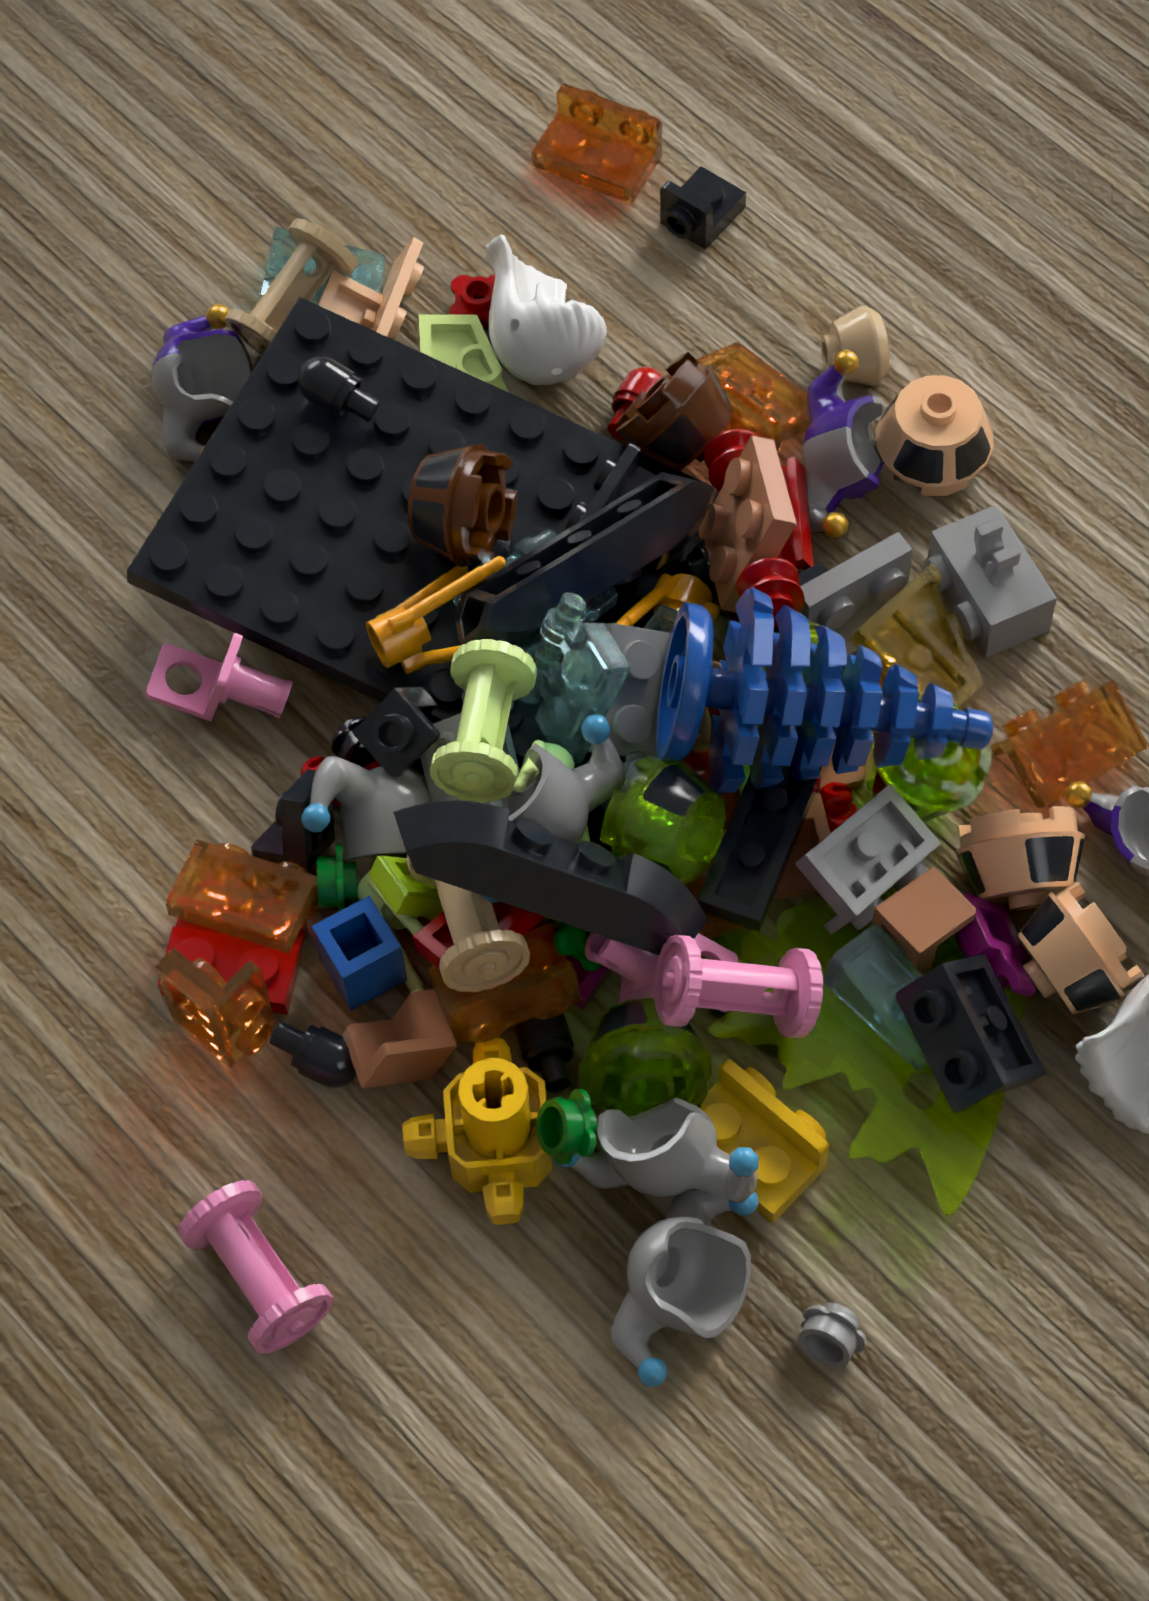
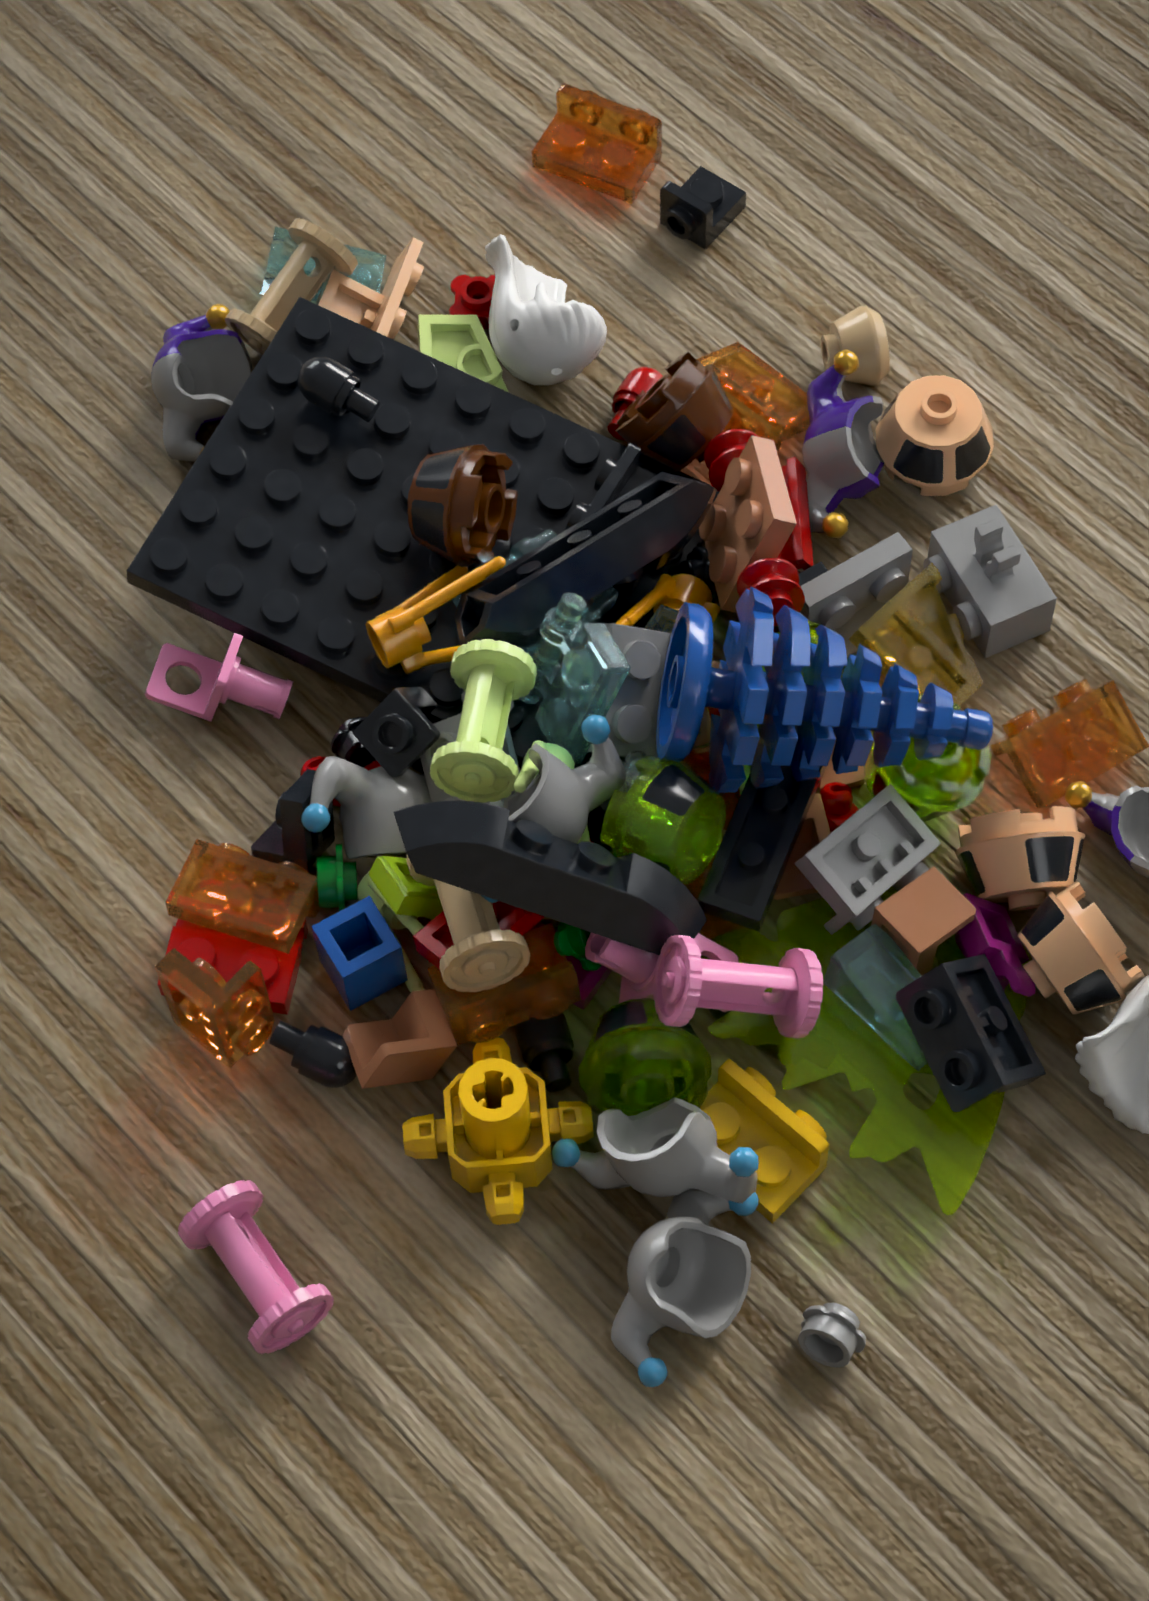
(567, 1127): green plate -> none

